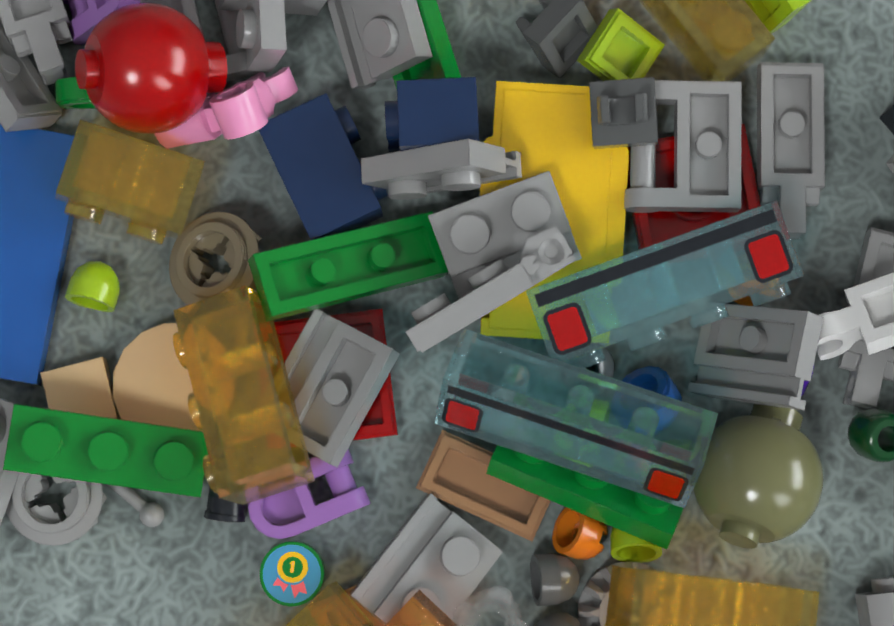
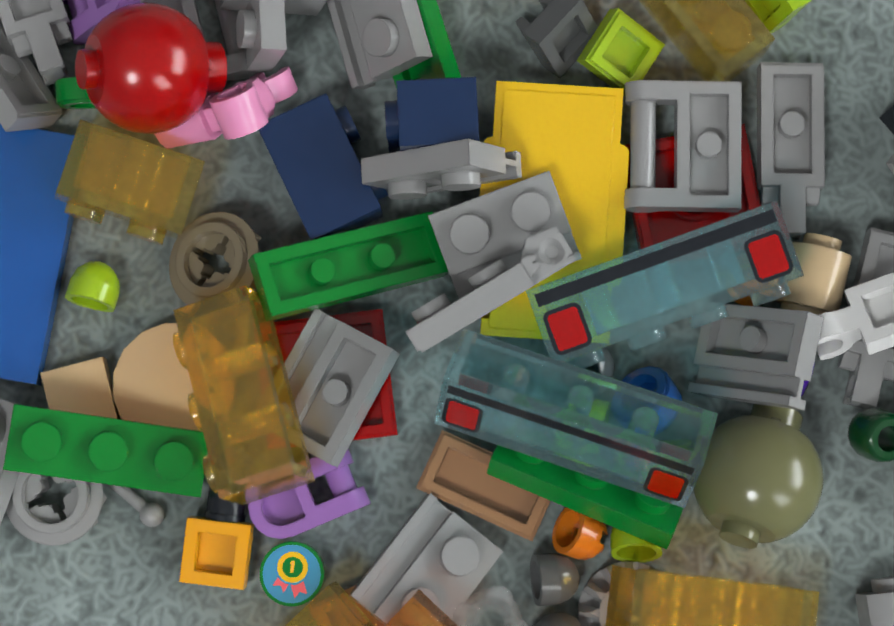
(216, 553): none -> light orange plate
(623, 113): dark grey tile -> none
(824, 275): none -> tan brick

